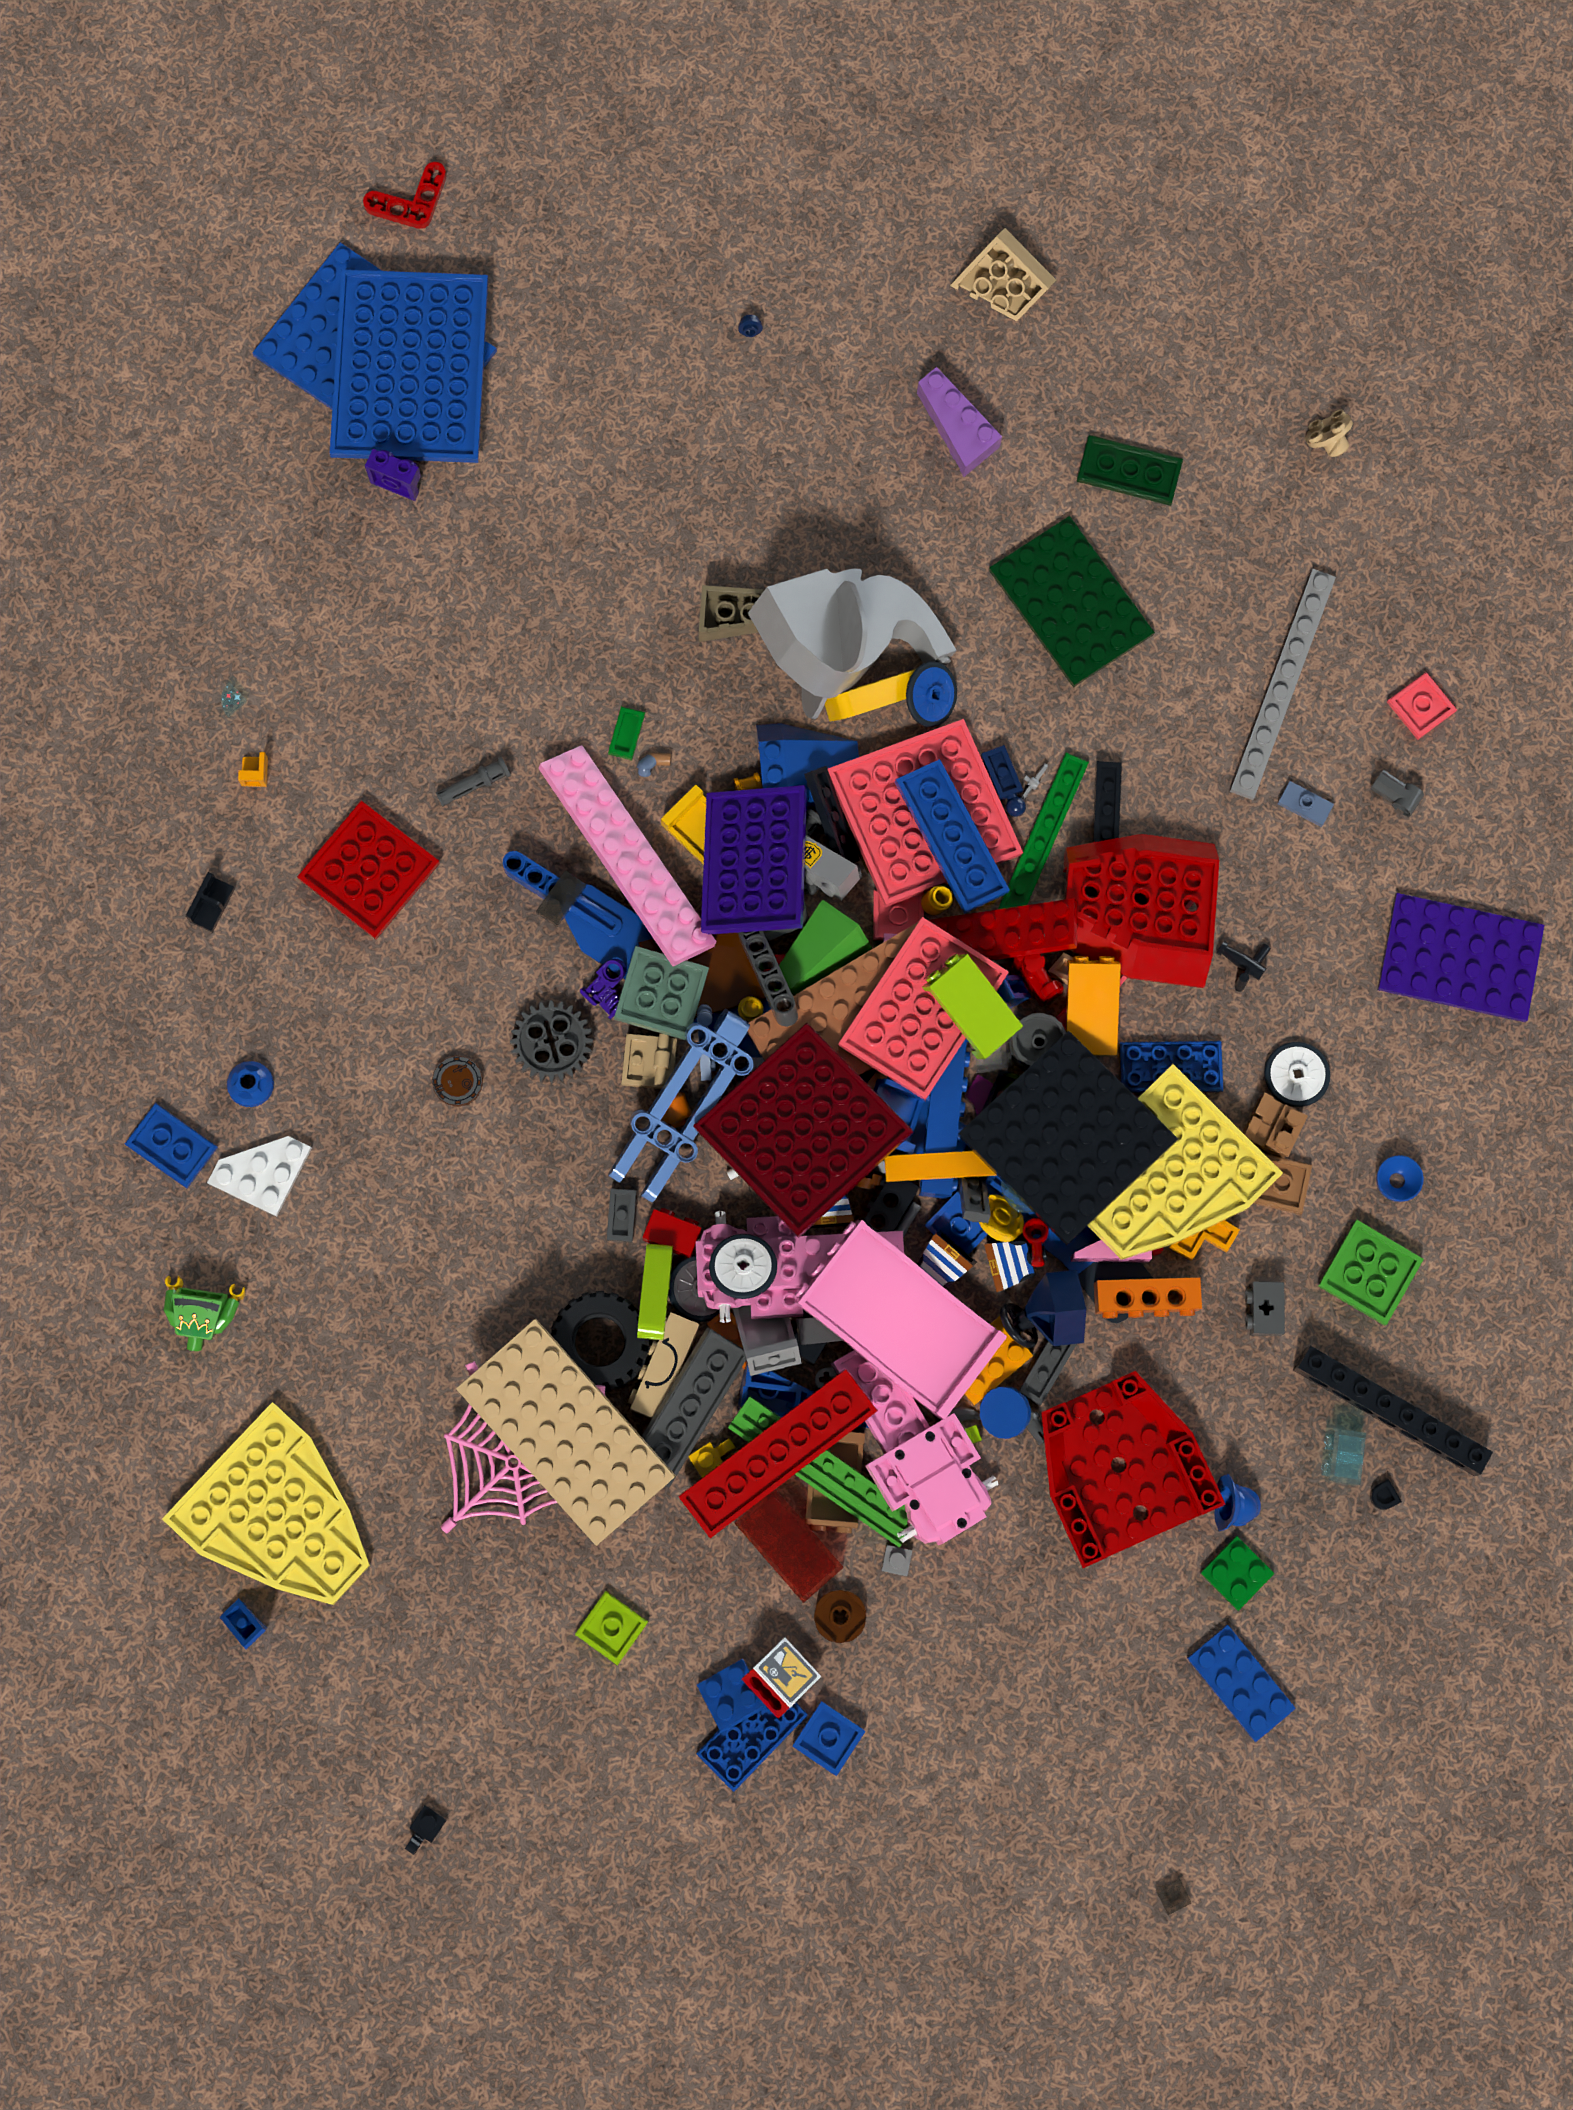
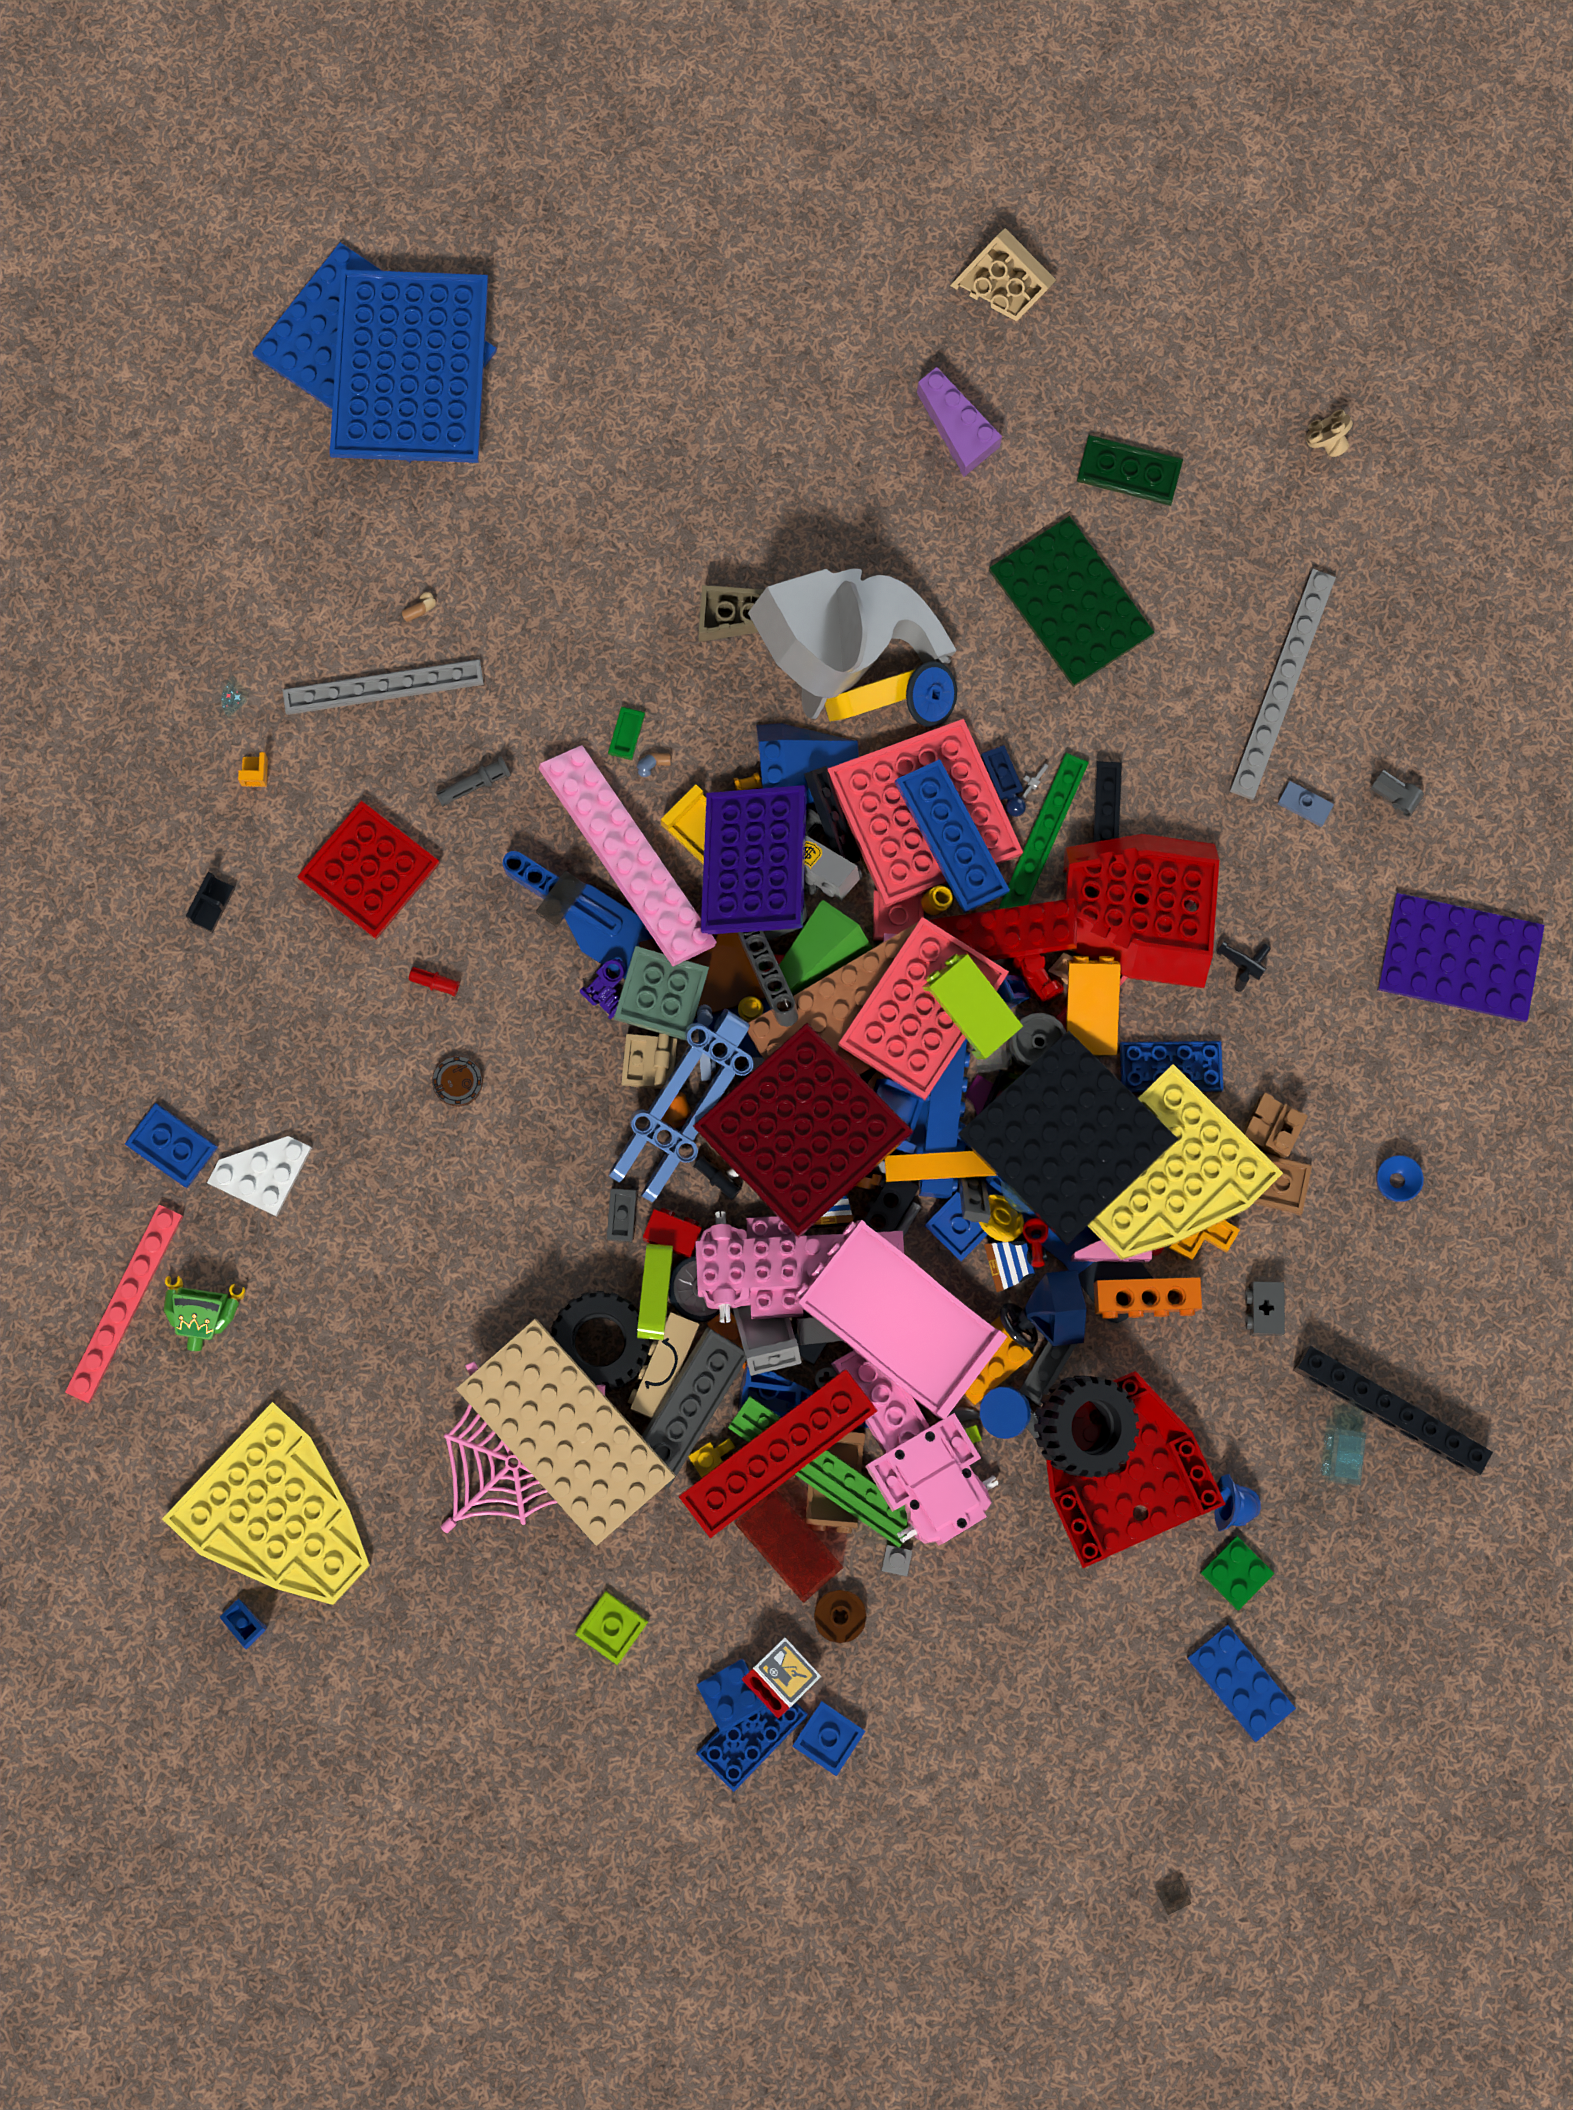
(124, 1304): none -> coral plate
(259, 1092): blue piece -> none
(382, 687): none -> light grey tile
(393, 474): dark purple plate -> none
(417, 610): none -> medium nougat arm
(418, 204): red beam -> none
(426, 1826): black plate -> none
(434, 981): none -> red axle
(529, 1048): dark grey gear -> none
(717, 1177): none -> black pin
(733, 1252): white wheel -> none
(750, 326): dark blue plate -> none
(945, 1260): torso -> none
(1056, 1426): none -> black tyre
(1281, 1079): white wheel -> none
(1370, 1272): bright green plate -> none
(1384, 1496): black tile -> none
(1422, 706): coral tile -> none

